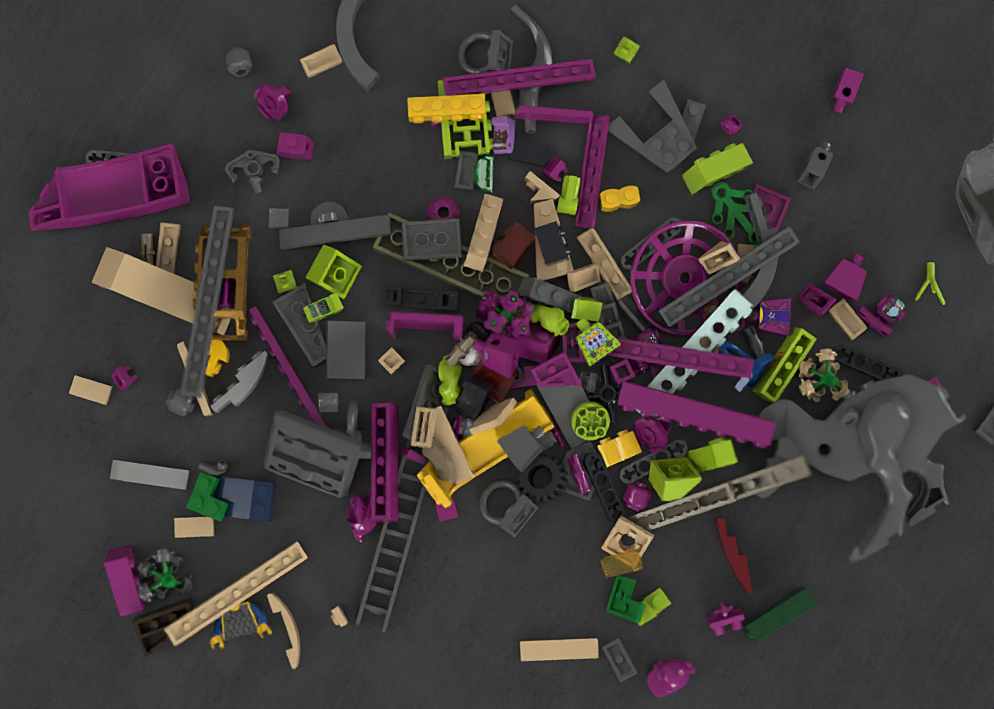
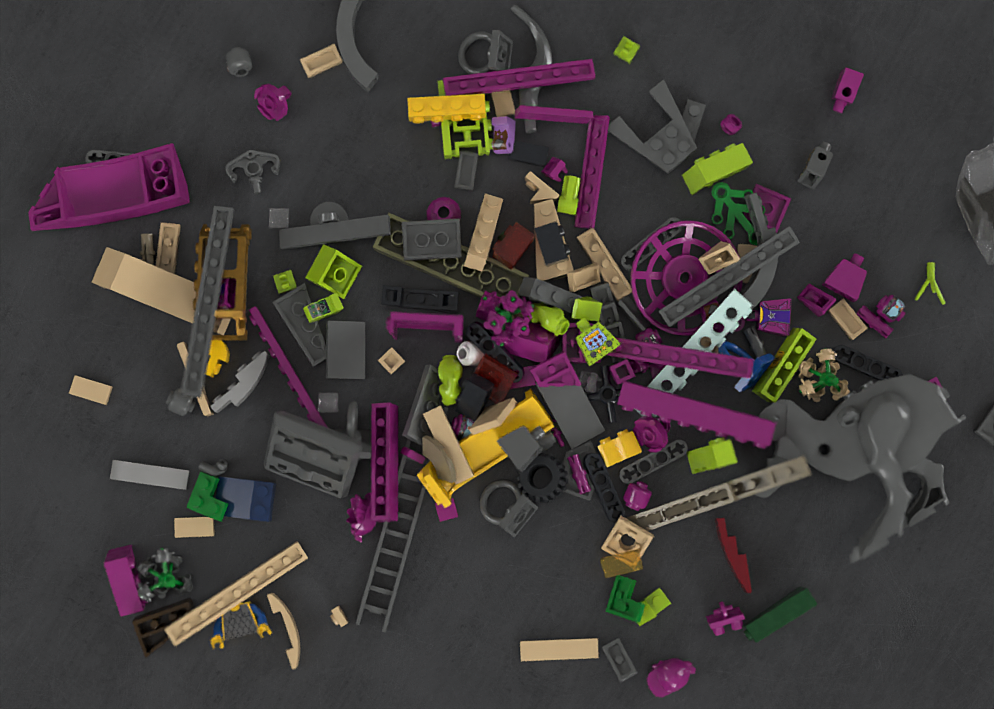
(122, 378): magenta tile -> none
(294, 146): magenta torso -> none
(422, 443): tan tile -> none
(461, 349): dark tan pin -> none
(484, 174): green tile -> none
(499, 353): magenta torso -> none
(590, 420): lime tile -> none
(624, 198): yellow brick -> none
(673, 477): lime slope -> none

